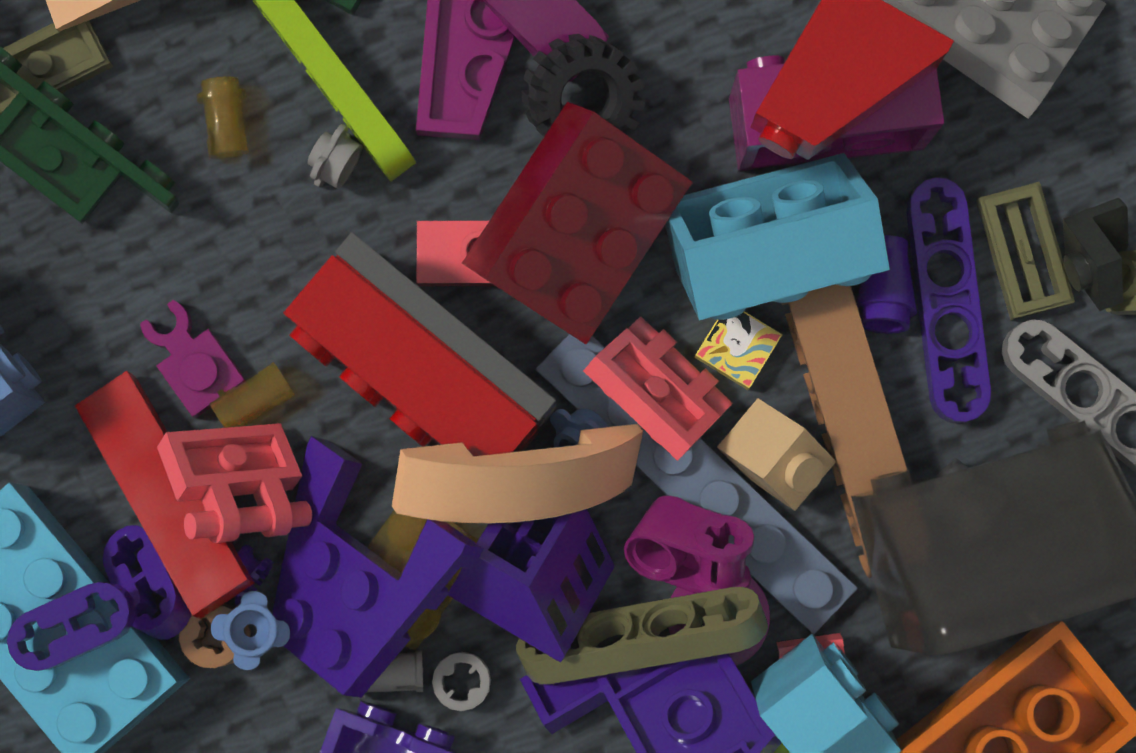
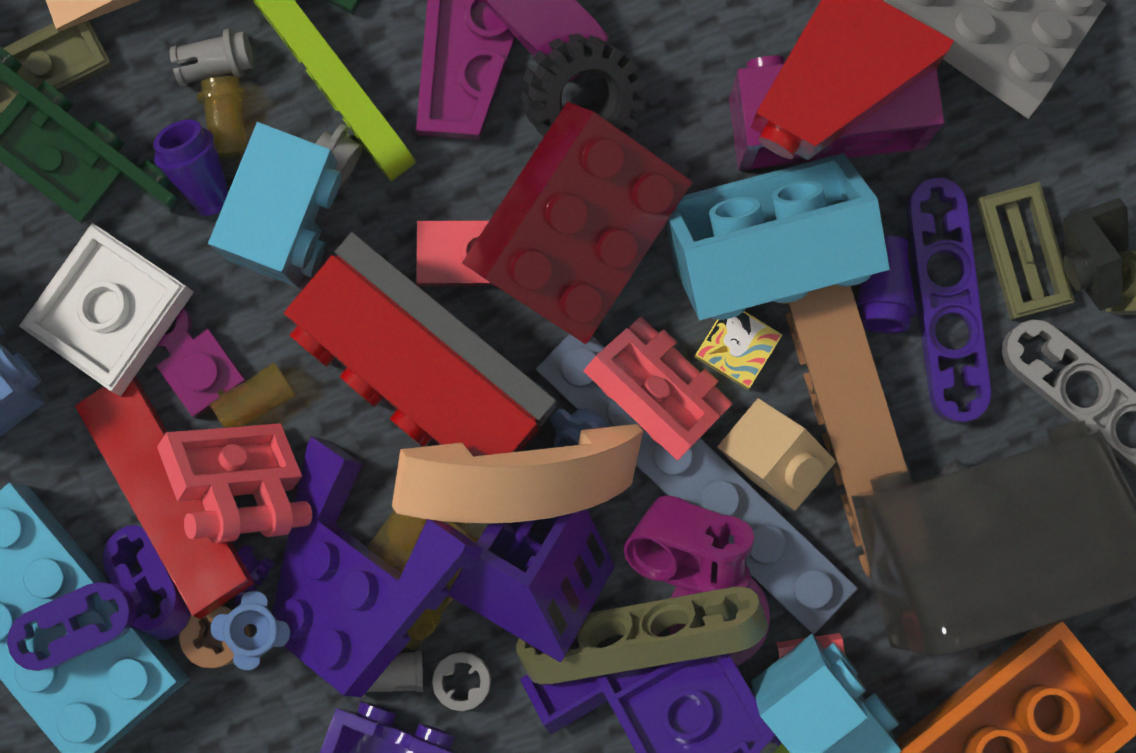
(106, 309): none -> white tile
(192, 164): none -> dark purple cone
(215, 57): none -> light grey pin
(274, 206): none -> medium azure brick

